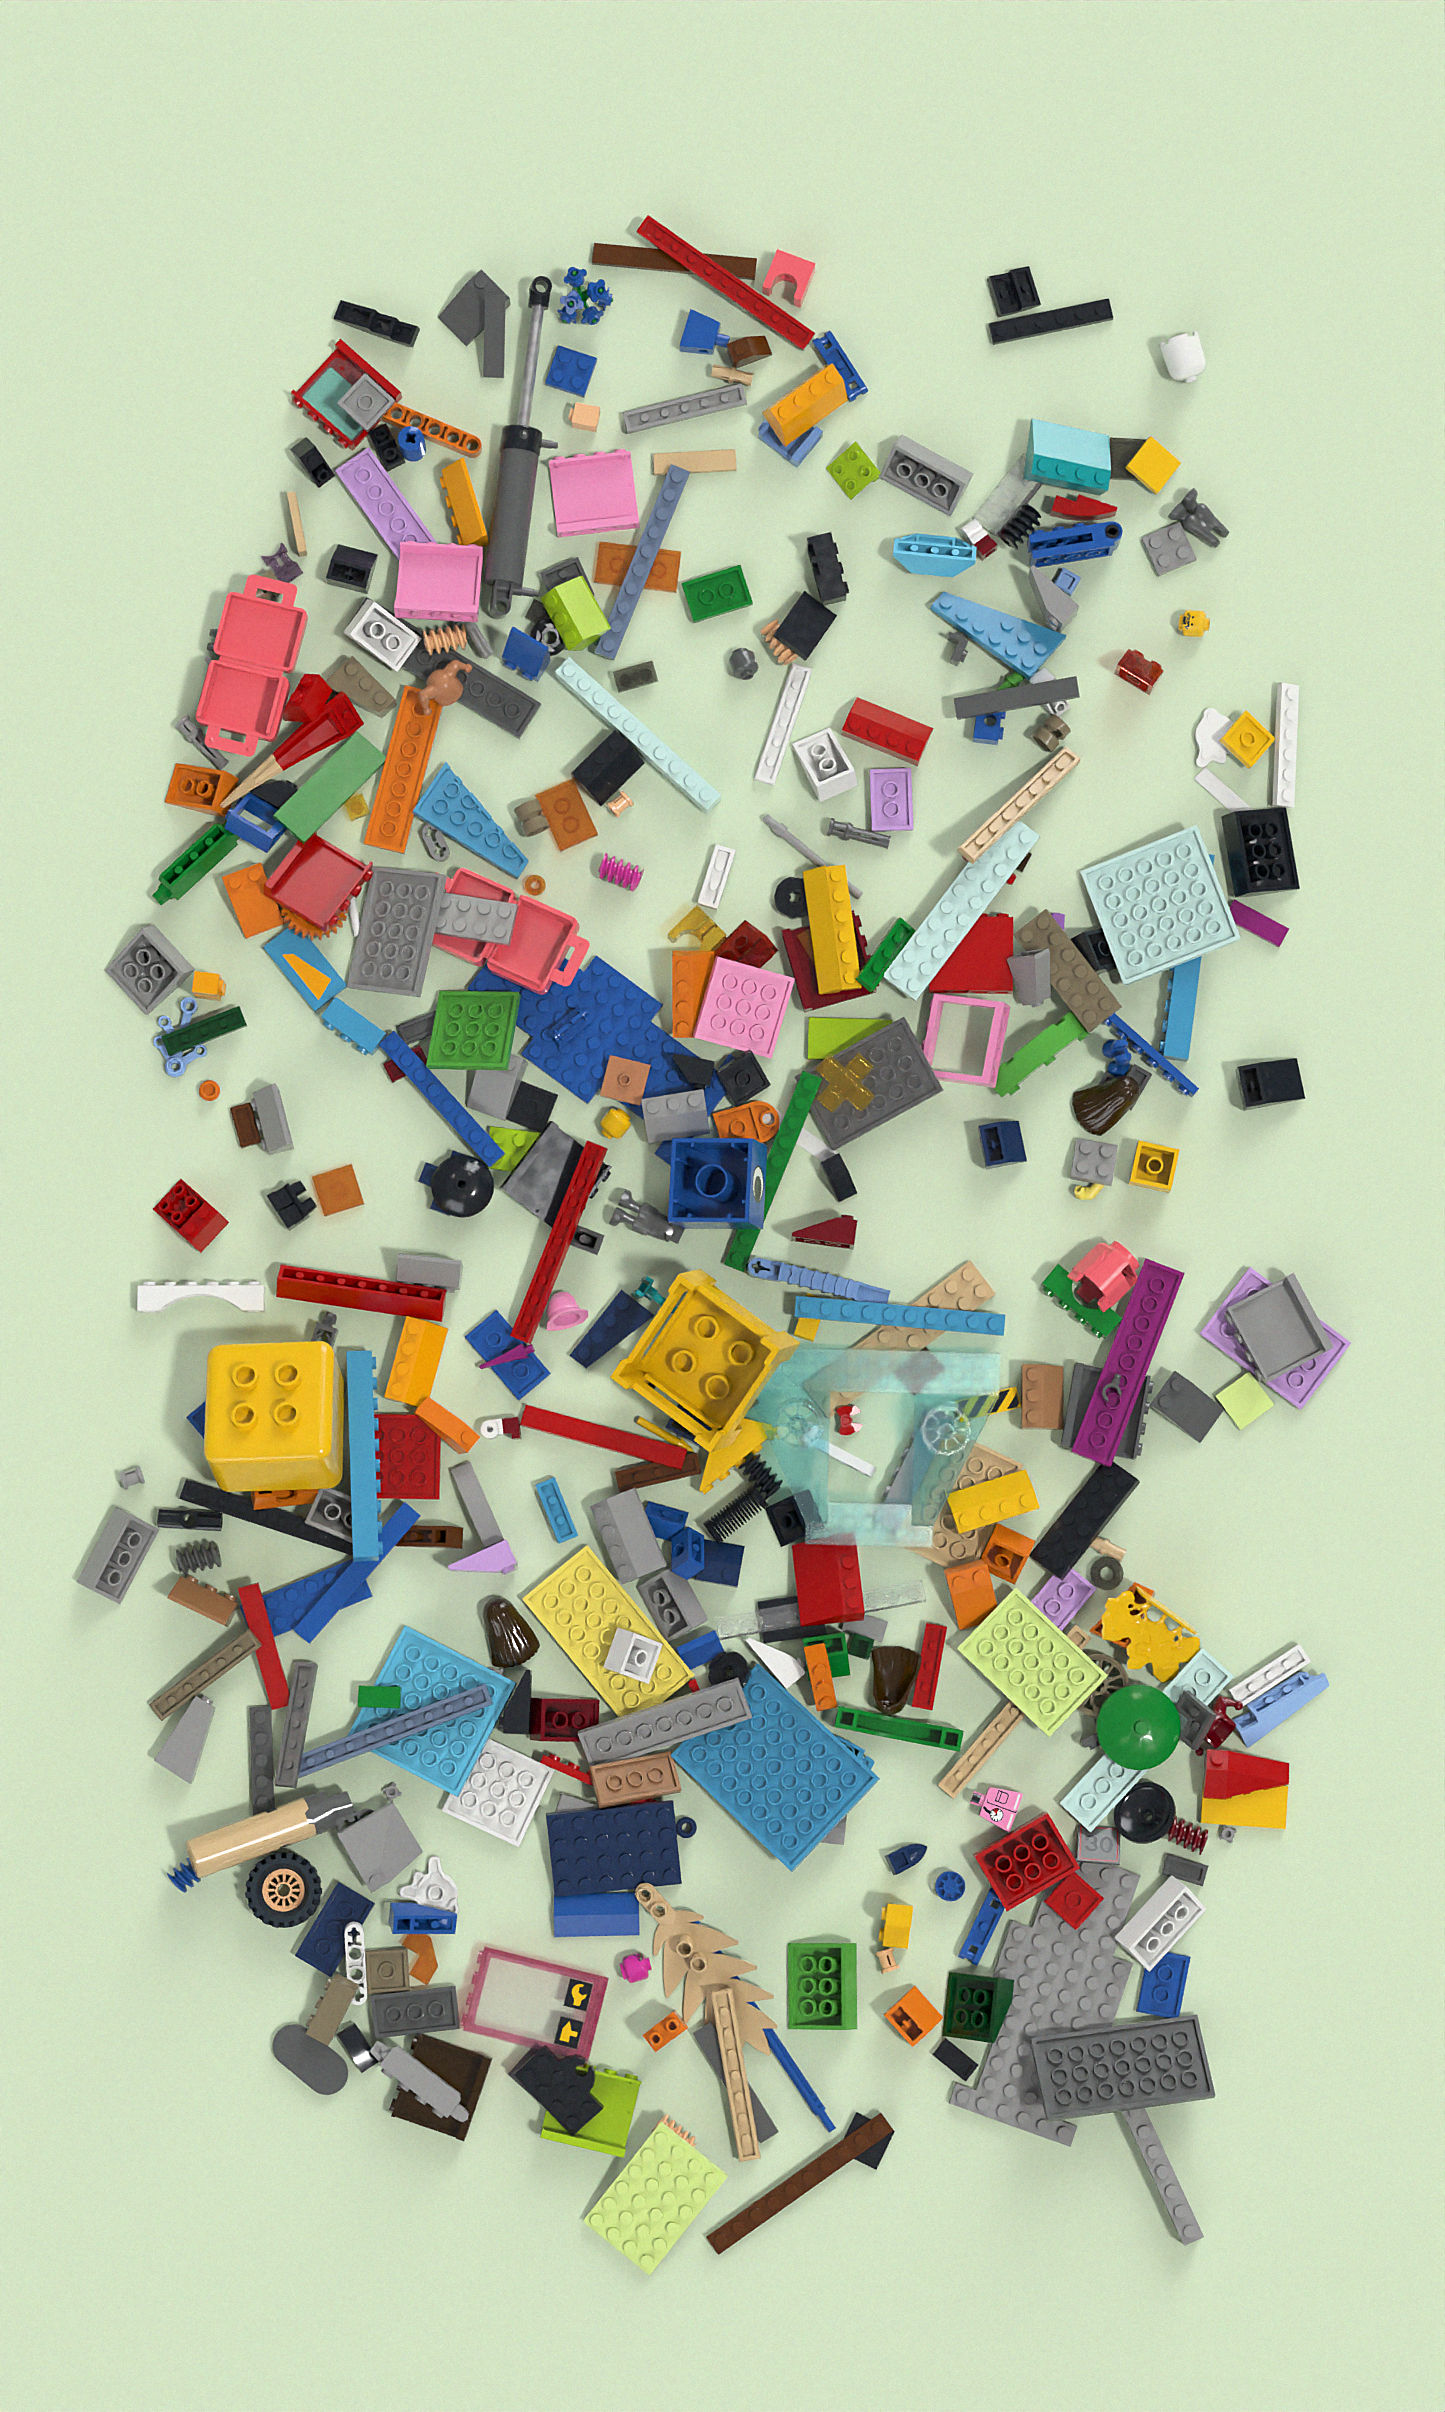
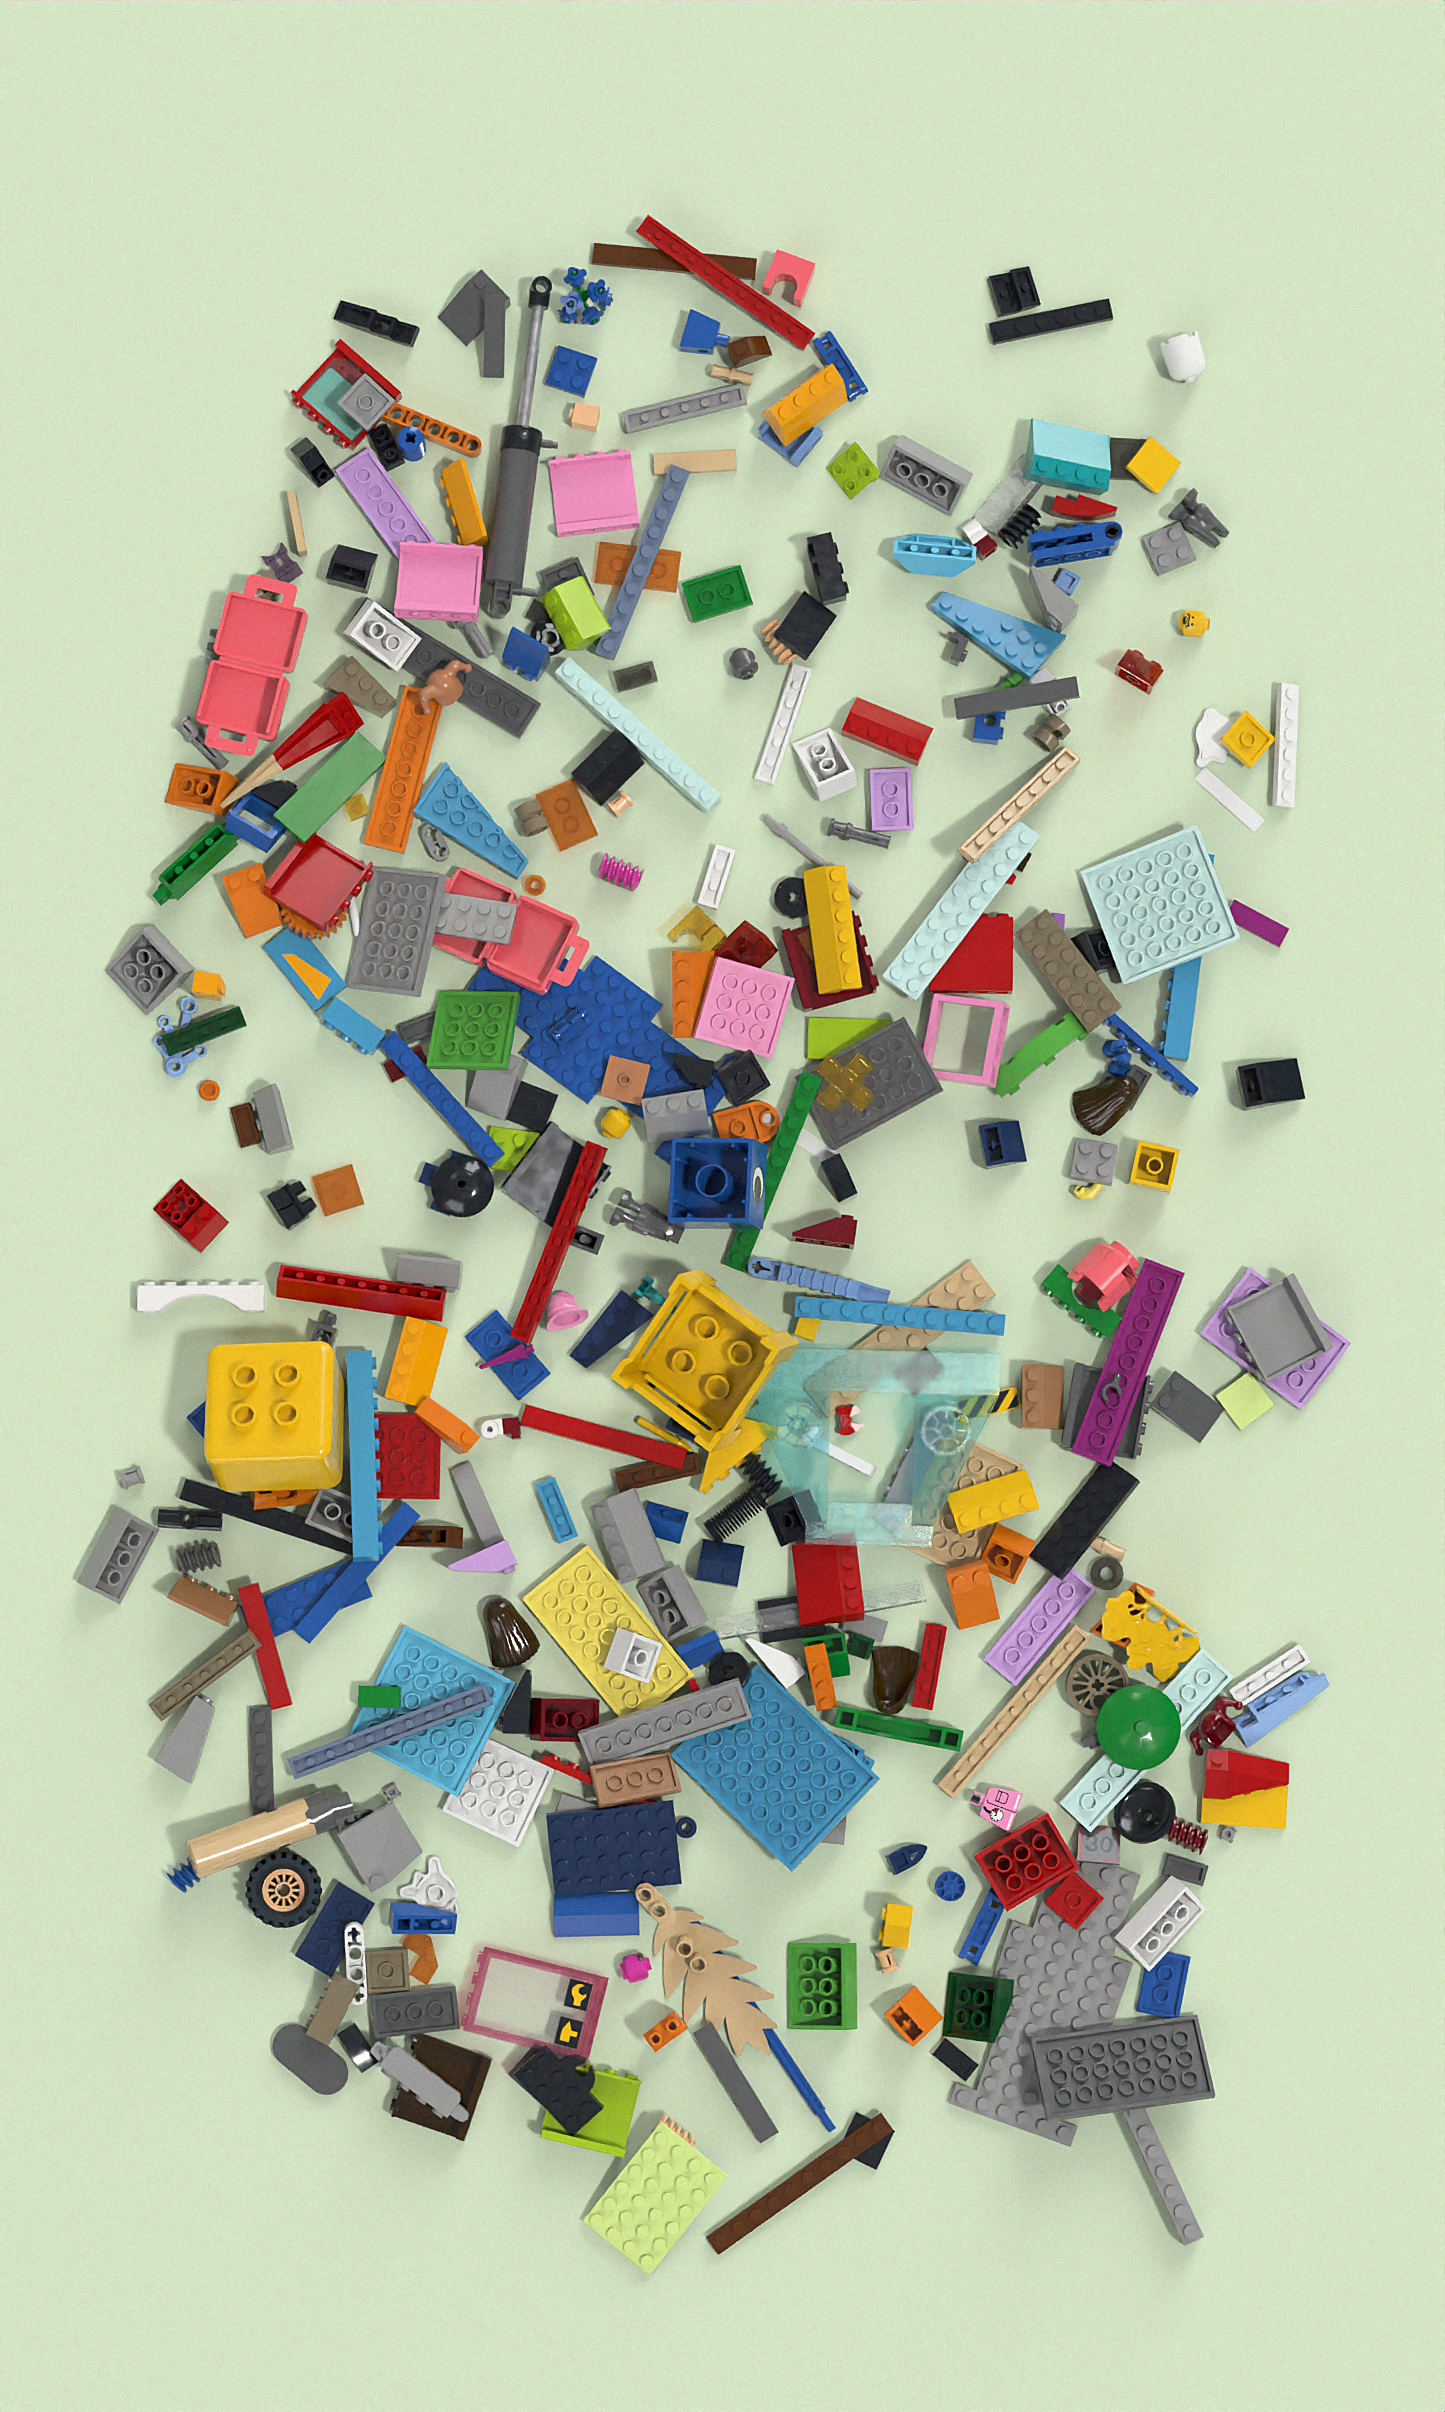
(296, 1724): flat silver plate -> none
(307, 699): red slope -> none
(445, 640): light nougat piece -> none
(687, 1553): blue brick -> none
(735, 2074): tan tile -> none
(885, 954): green plate -> none
(1031, 975): light grey slope -> none
(1032, 1662): yellowish green plate -> none
(1199, 1719): dark grey plate -> none
(1260, 852): black slope -> none

